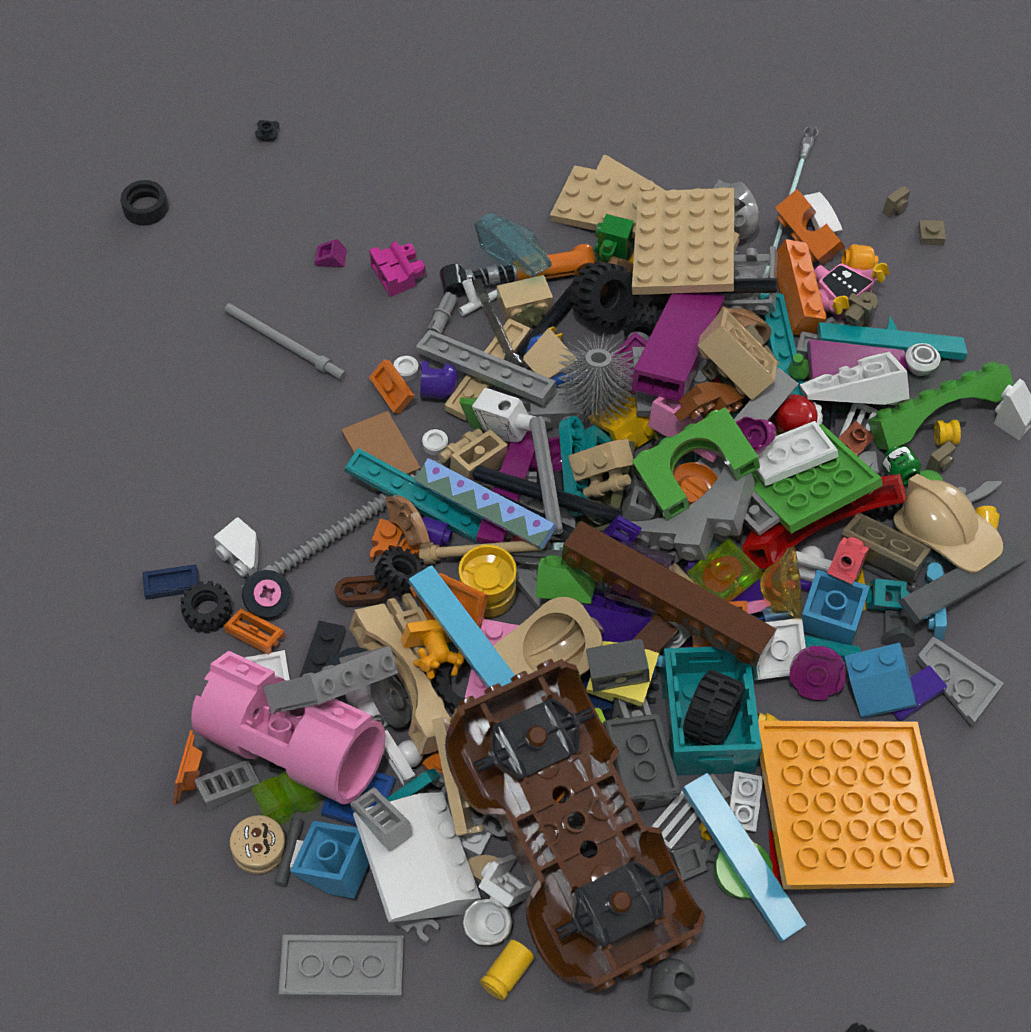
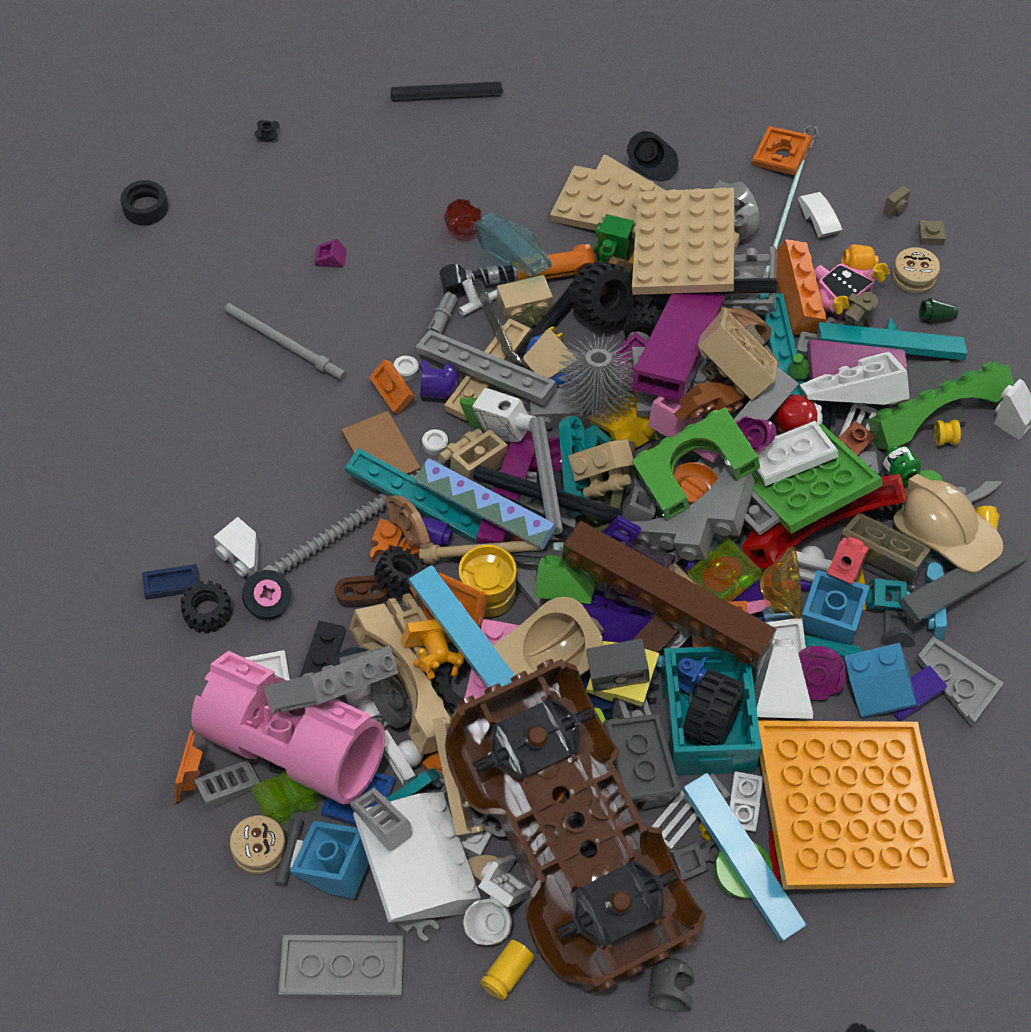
(251, 634): orange tile -> none
(394, 268): dark pink hips -> none
(446, 91): none -> black axle
(461, 218): none -> clear red hair
(652, 155): none -> black piece
(690, 674): none -> blue hinge
(781, 684): none -> white slope
(782, 139): none -> orange piece
(796, 212): orange arch -> none
(915, 270): none -> tan head
(922, 359): white cone -> none
(935, 310): none -> dark green cone
(942, 458): dark tan plate -> none

